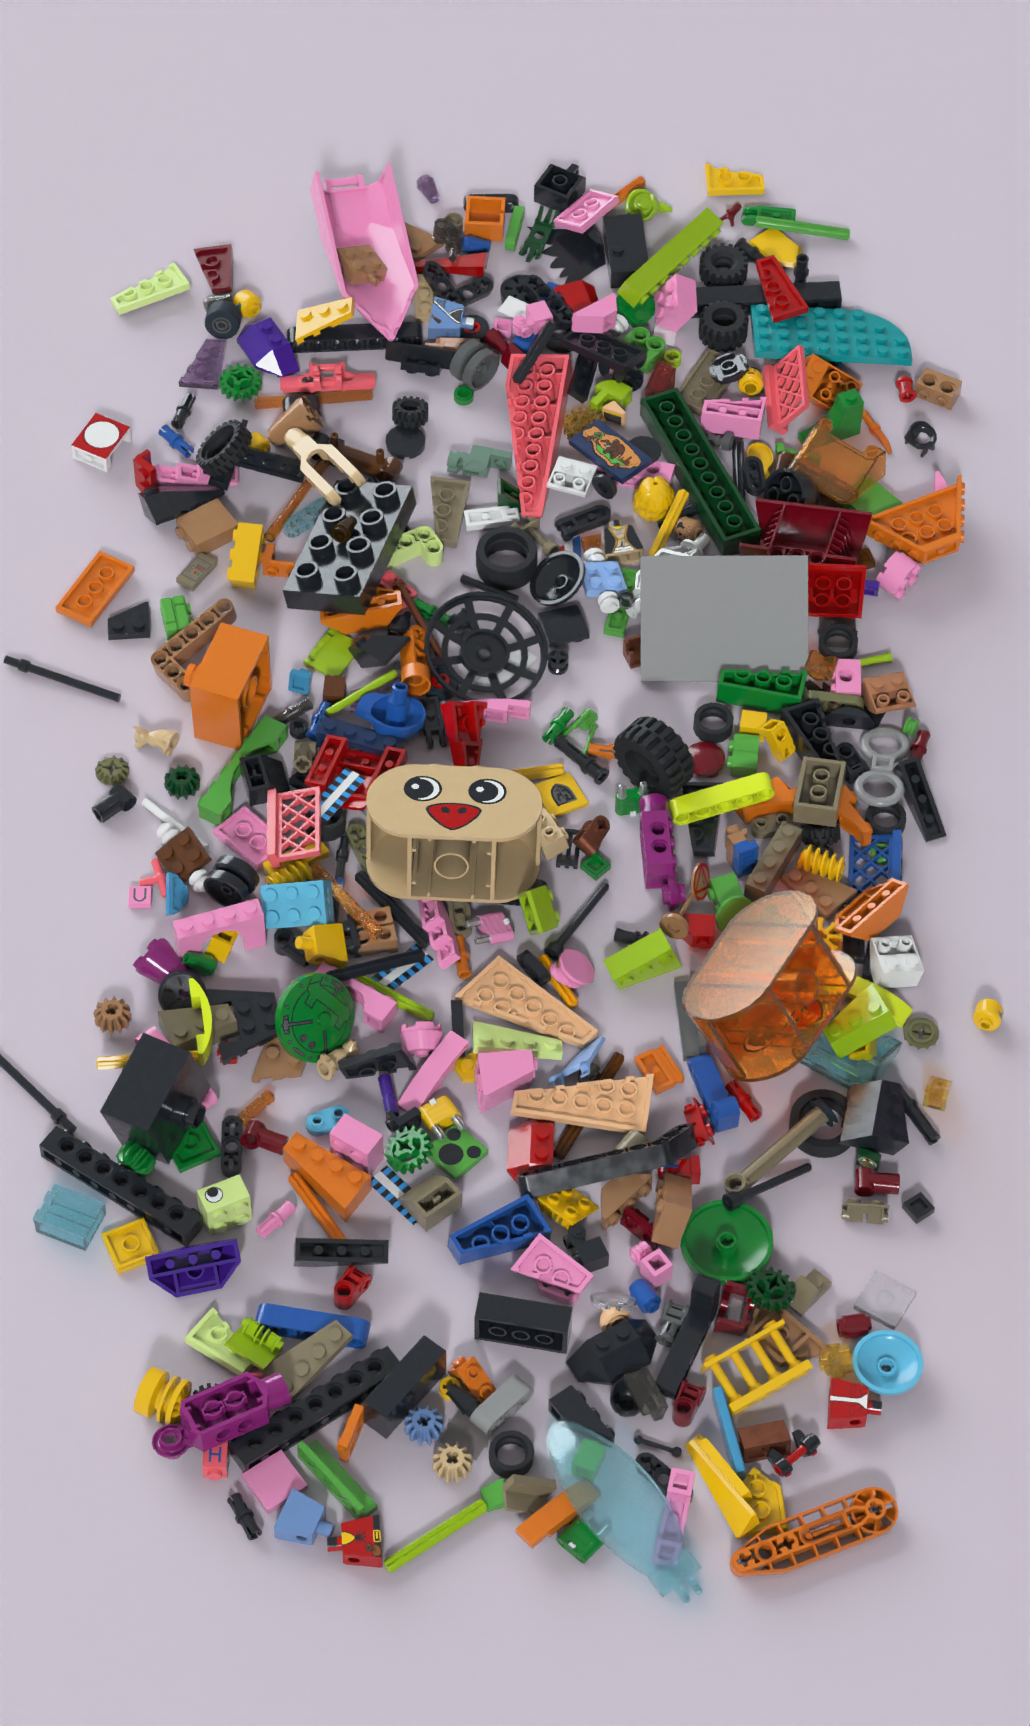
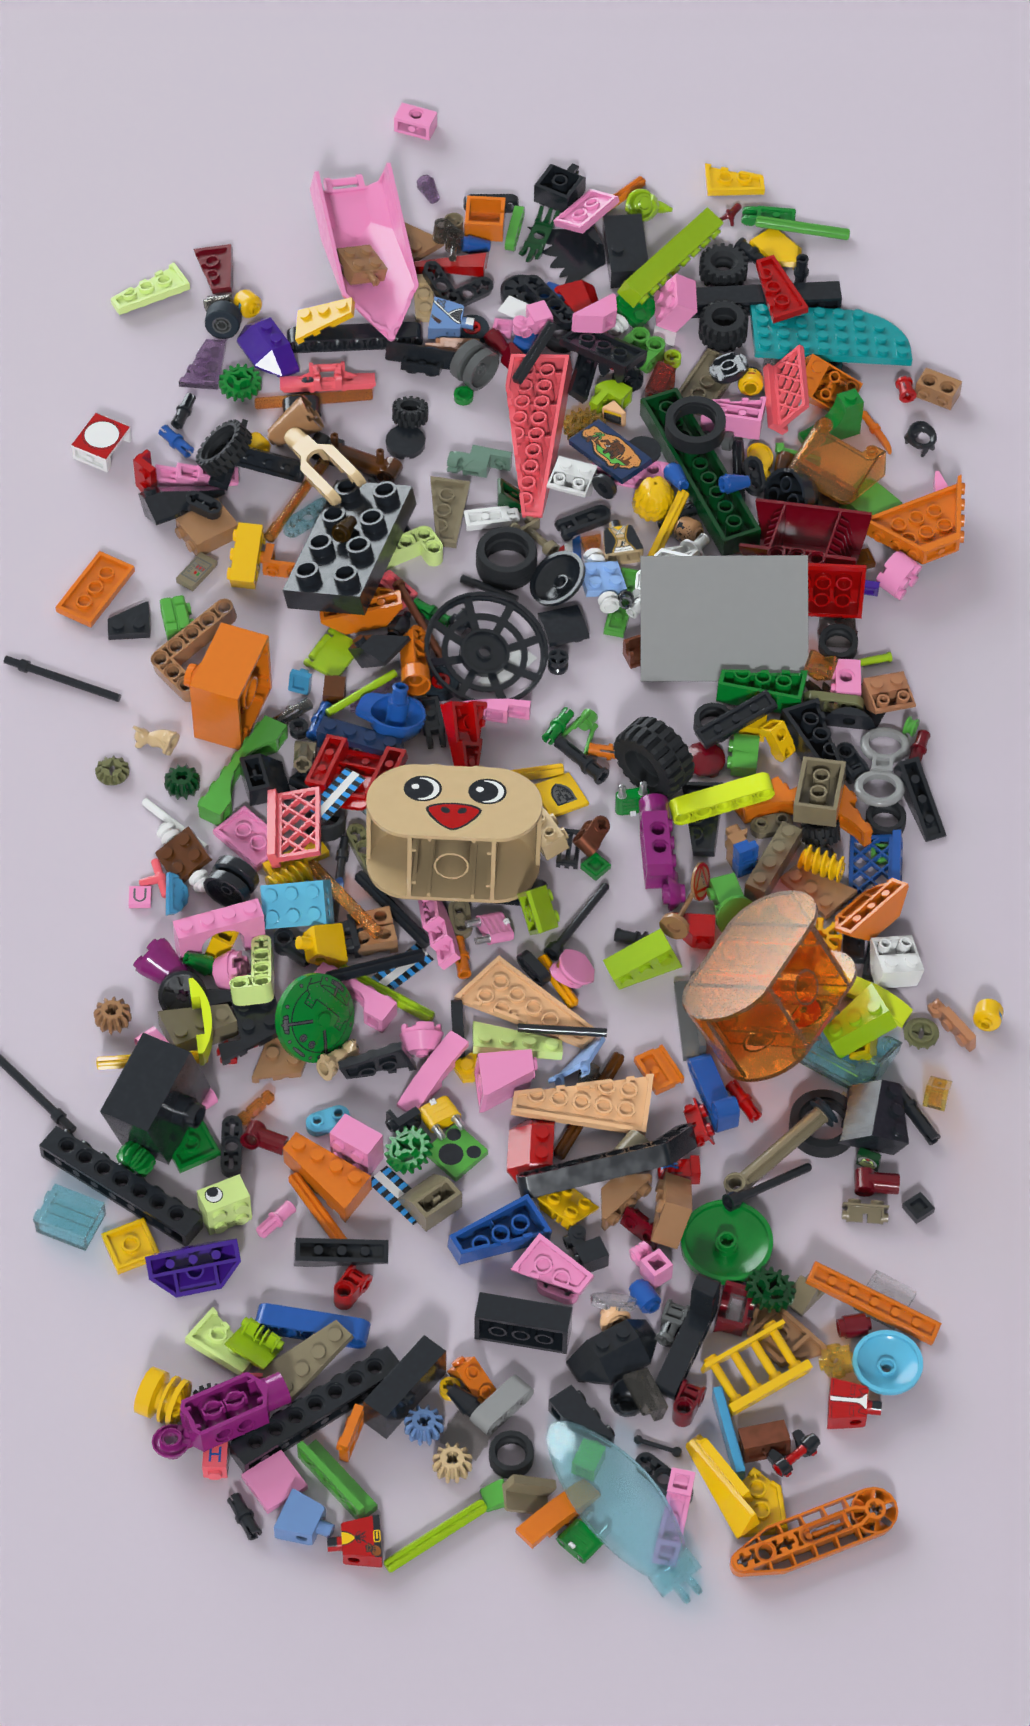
(119, 799): black piece -> none
(203, 505): none -> black beam
(229, 966): none -> bright pink cone
(258, 986): none -> yellowish green beam
(387, 1093): dark purple piece -> none
(415, 121): none -> bright pink brick
(562, 1030): none -> black bar
(675, 475): none -> blue cone
(695, 405): none -> black tyre
(731, 483): none -> blue cone
(736, 719): none -> black tile
(873, 1303): none -> orange tile
(953, 1023): none -> nougat hinge

